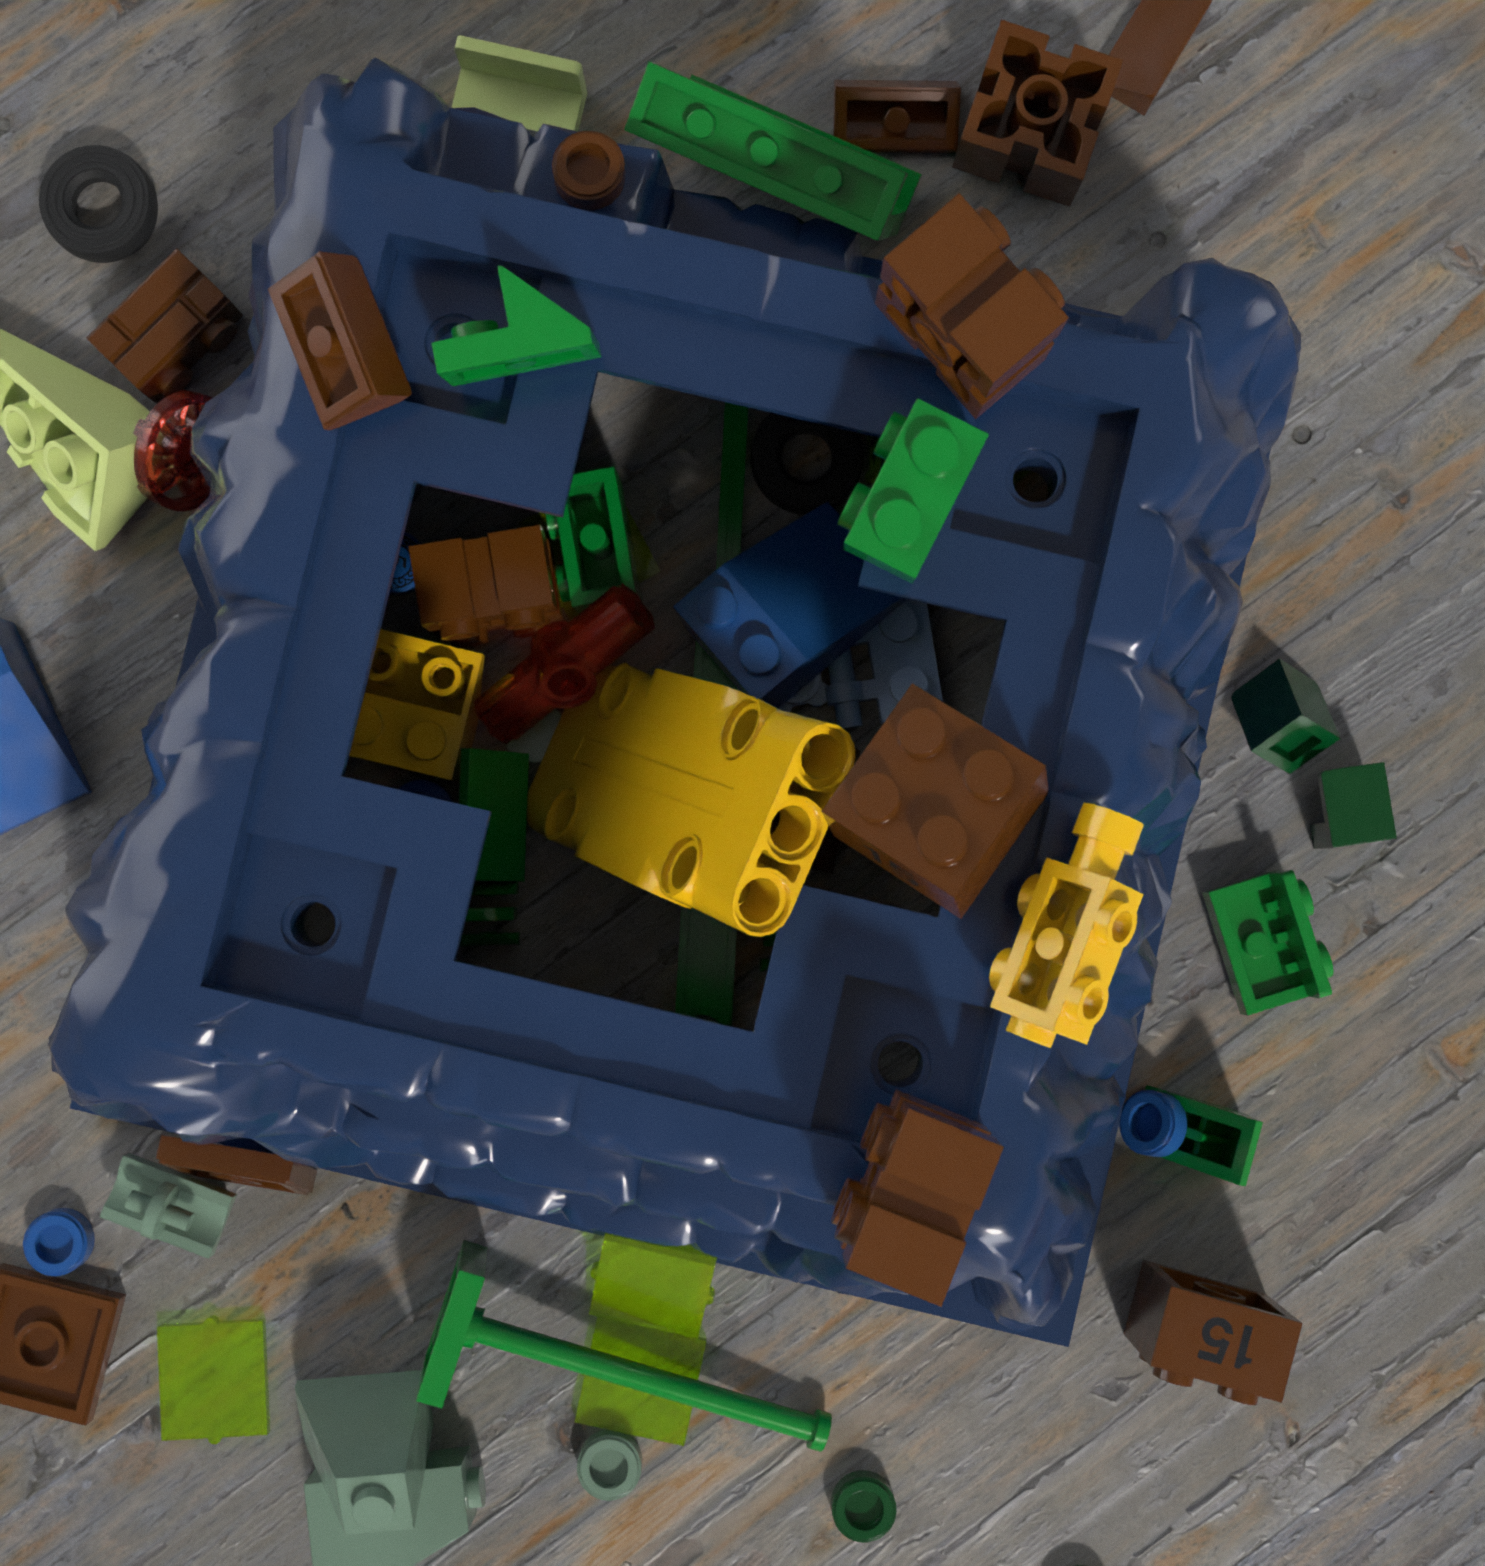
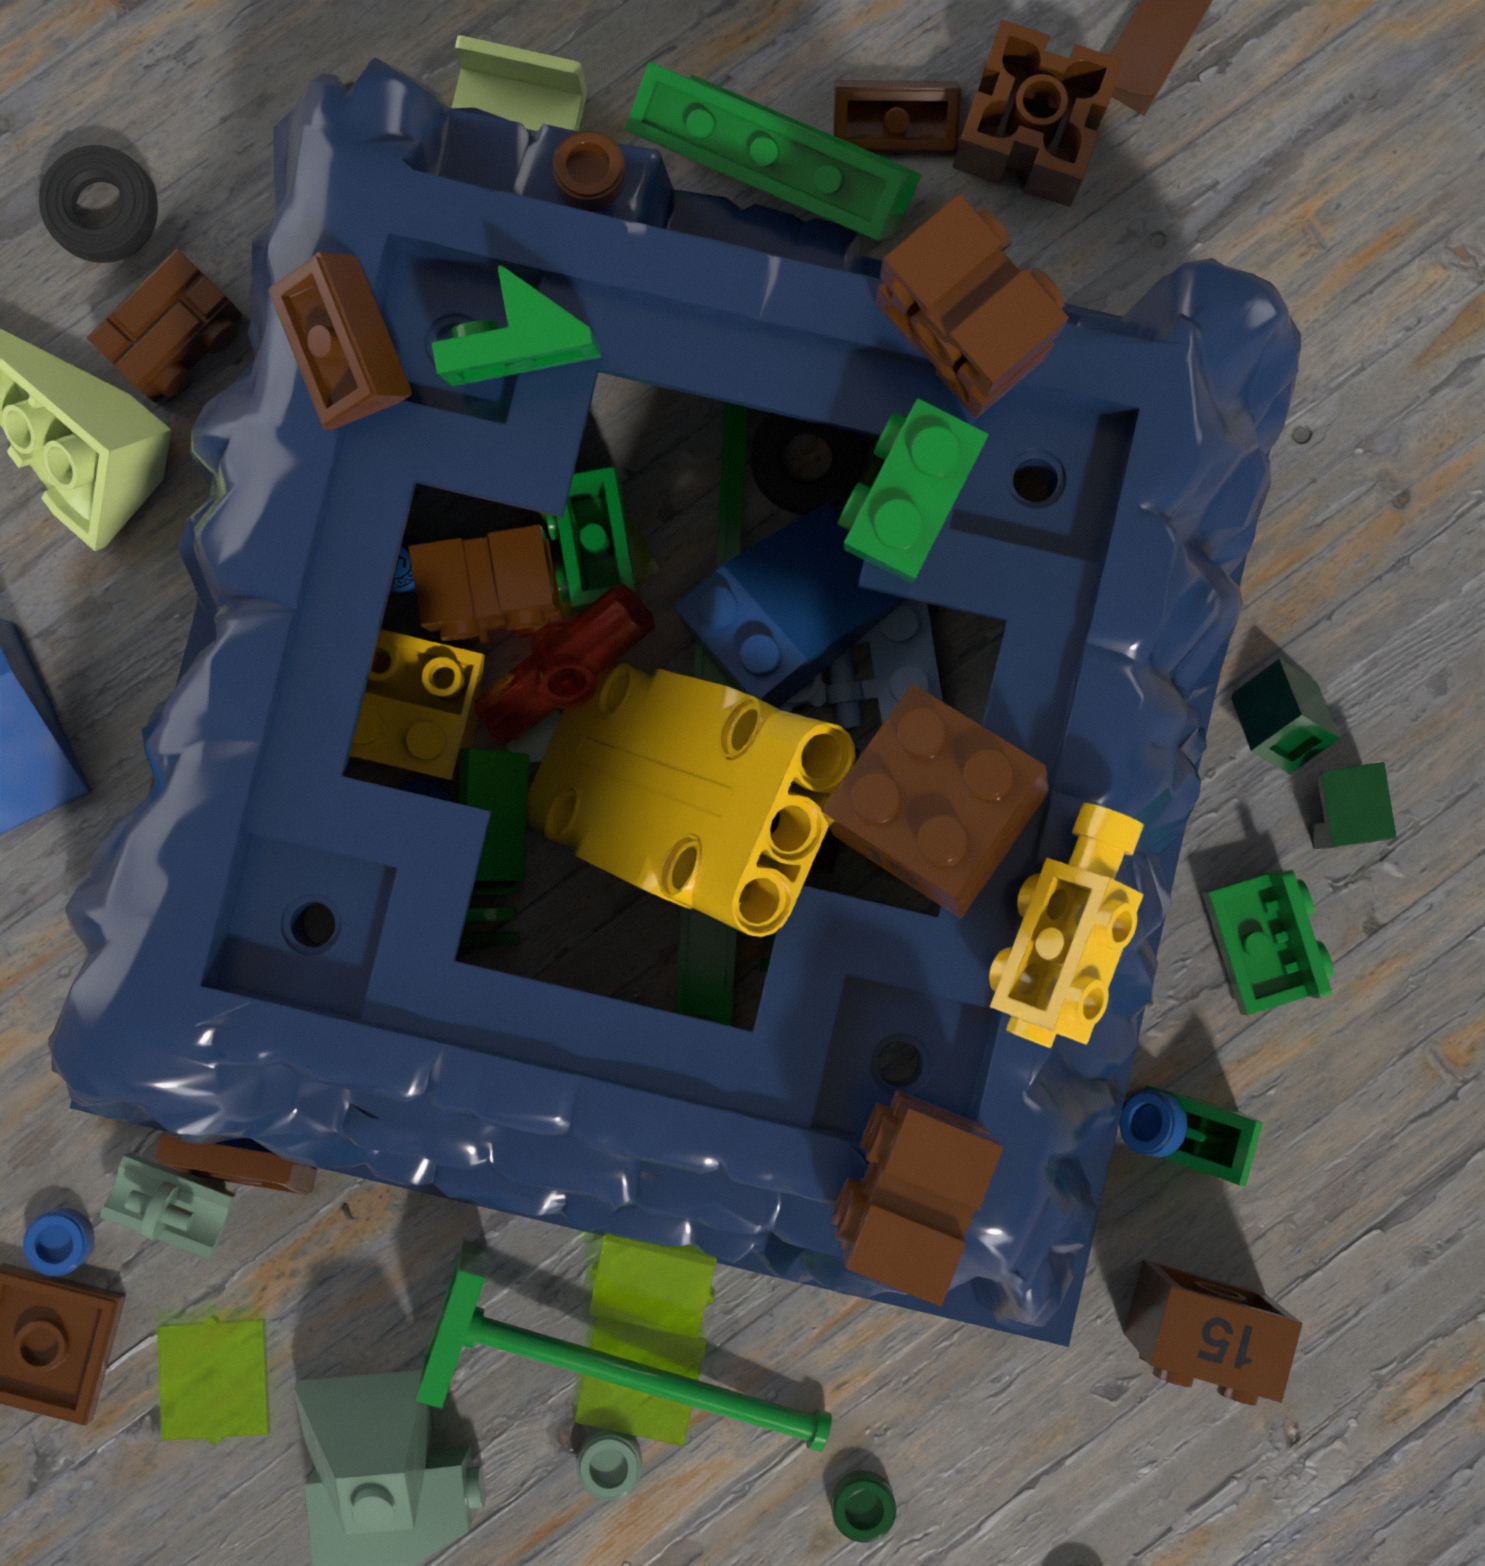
(172, 453): clear red wheel -> none

